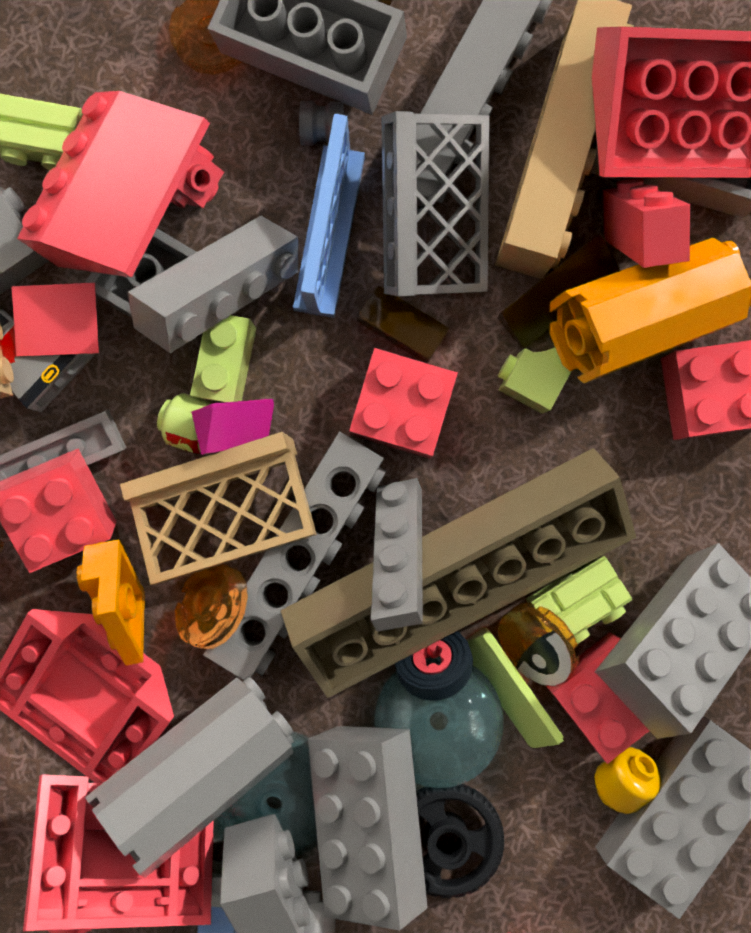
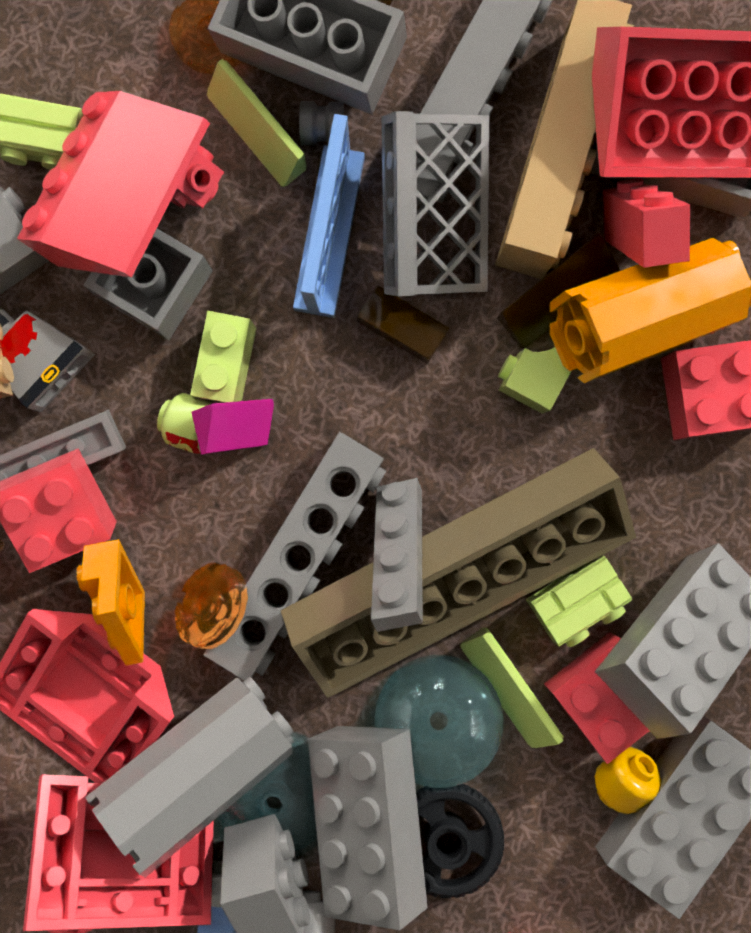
(55, 319): coral sticker -> none
(206, 473): tan fence -> none
(213, 283): light grey brick -> none
(255, 124): none -> yellowish green slope
(403, 403): coral brick -> none
(437, 681): black bush -> none
(538, 644): tile -> none

